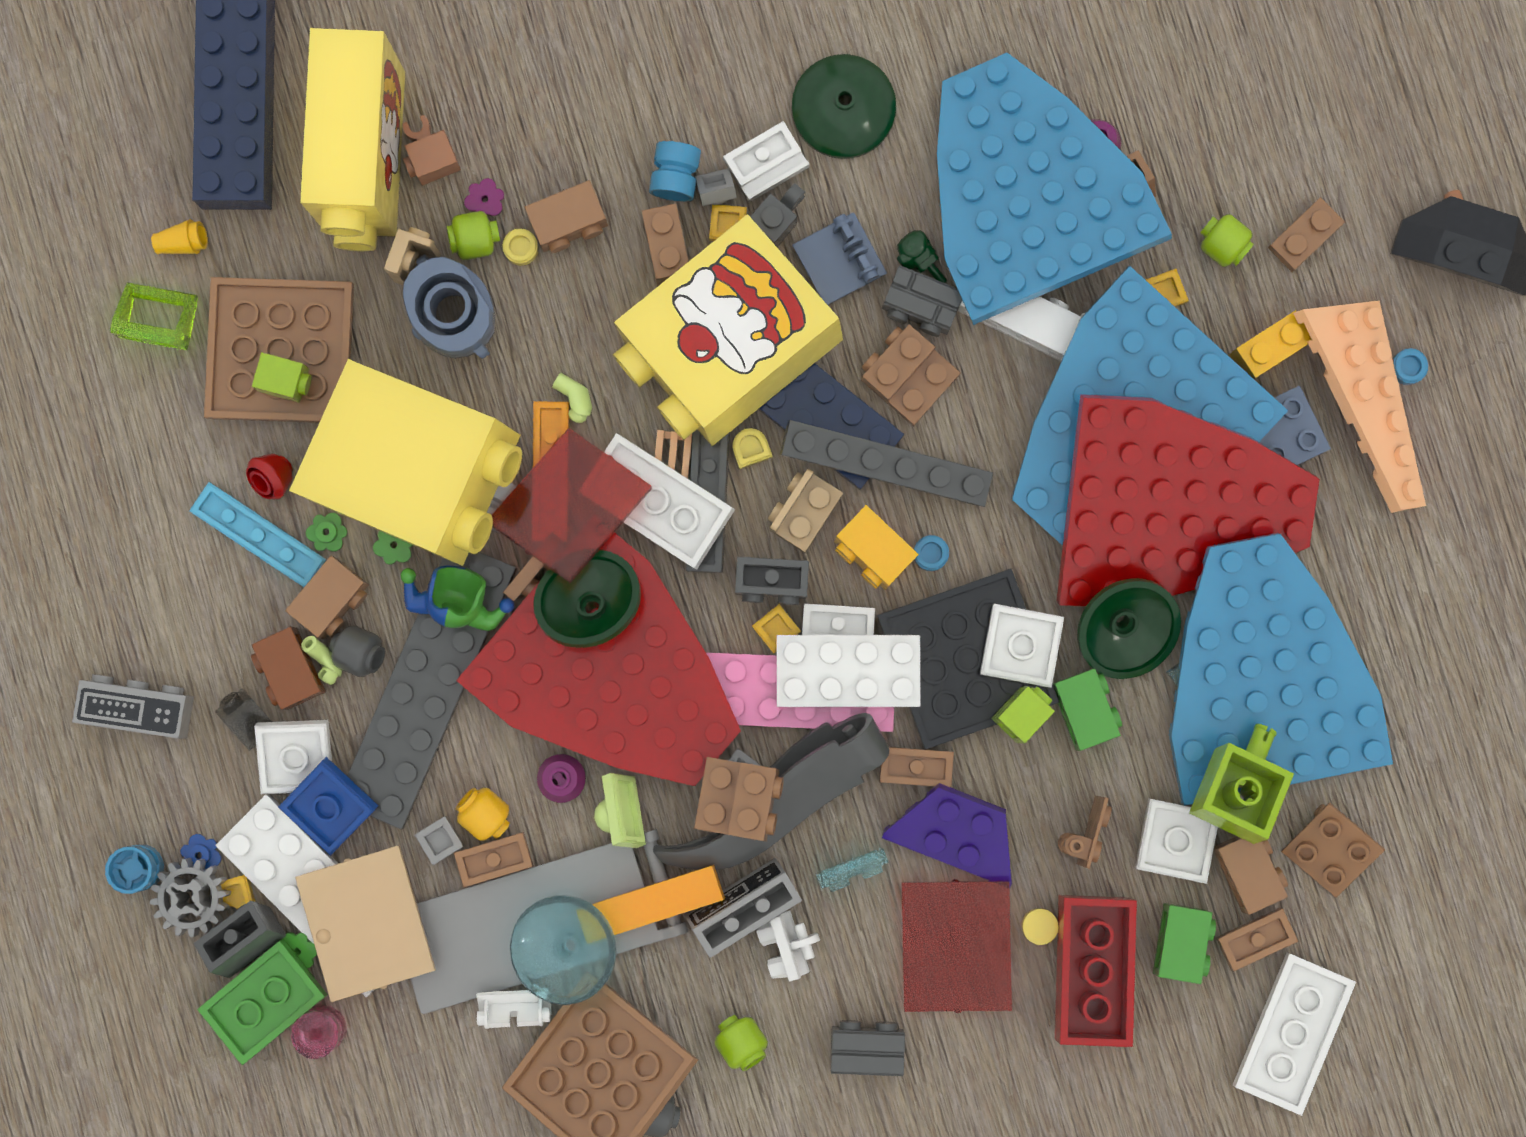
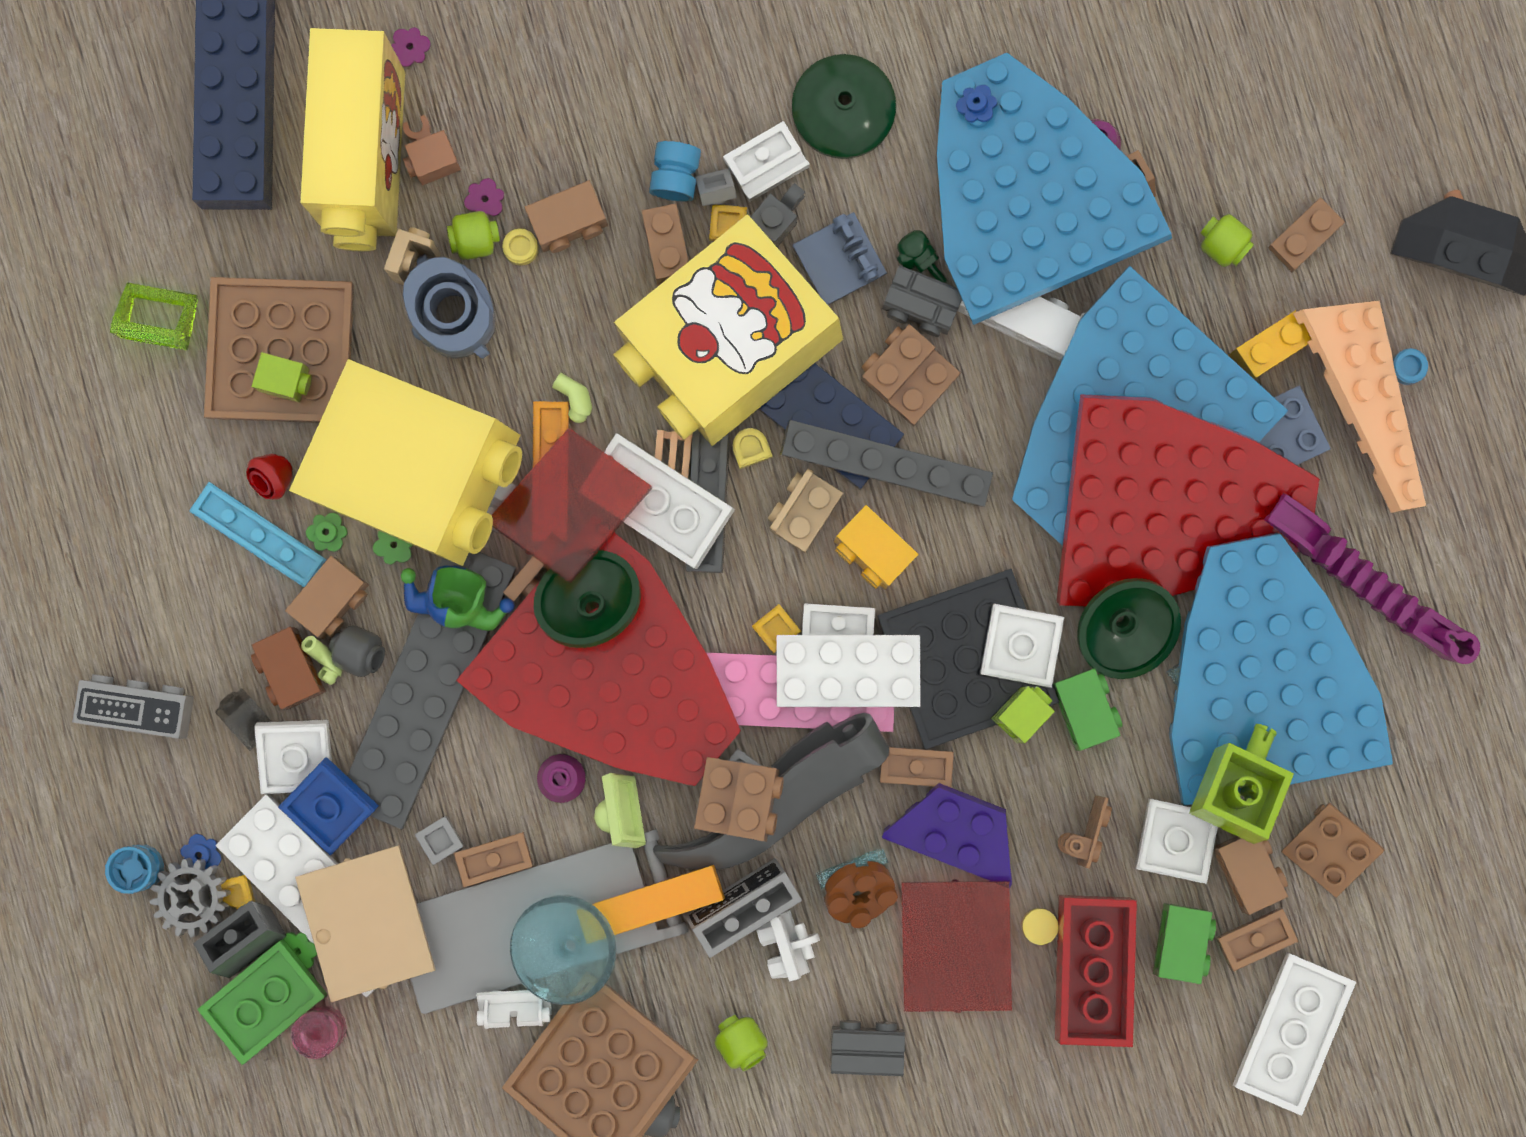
(182, 238): yellow cone -> none
(404, 39): none -> magenta plant
(483, 813): yellow head -> none
(771, 578): dark grey brick -> none
(858, 910): none -> dark orange plate
(932, 553): dark azure tile -> none
(980, 111): none -> blue plant
(1170, 287): yellow tile -> none
(1421, 623): none -> magenta piece

